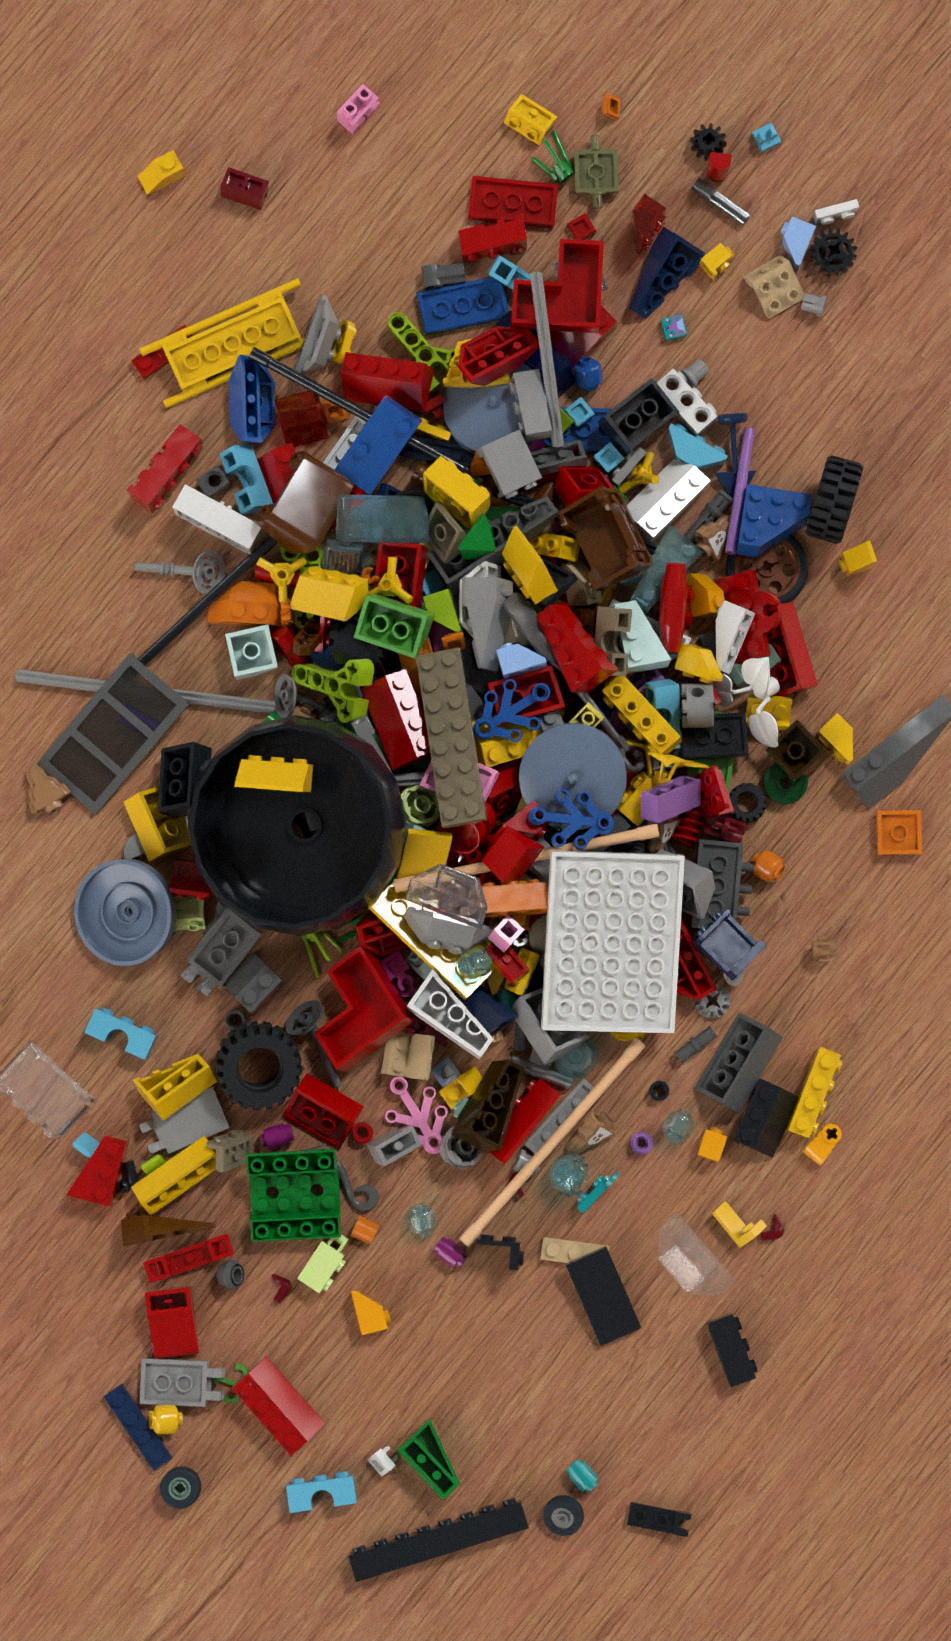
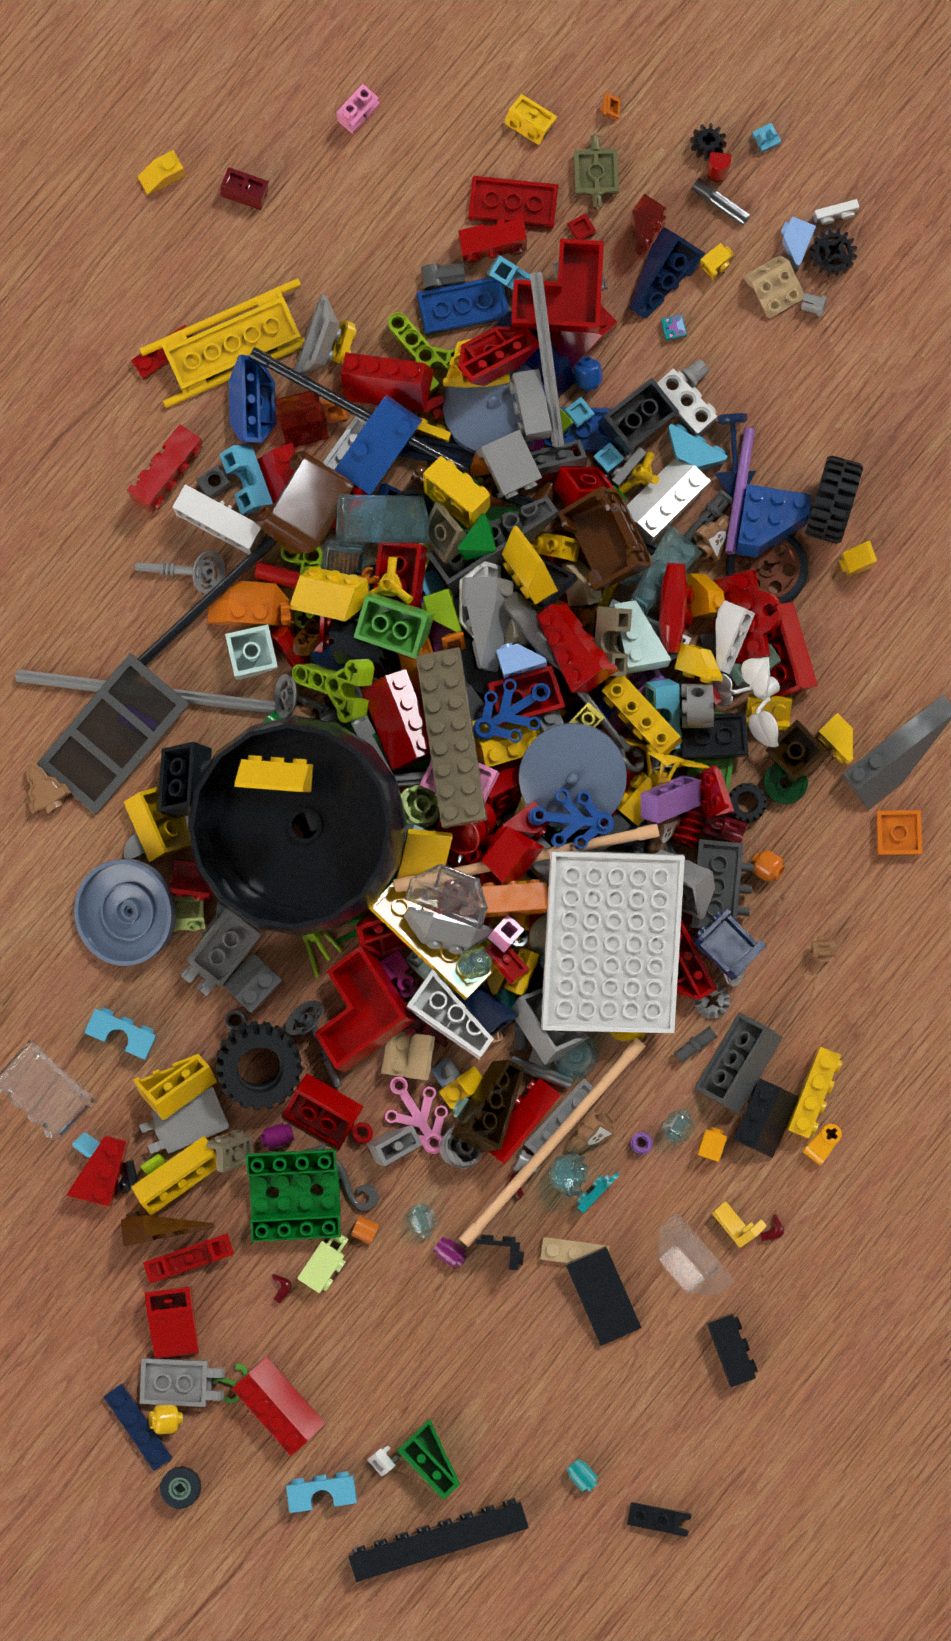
(230, 1275): dark grey cone -> none
(282, 573): yellow piece -> none
(370, 1313): light orange slope -> none
(562, 169): green plant -> none
(563, 1515): black wheel -> none
(653, 1093): black bush -> none

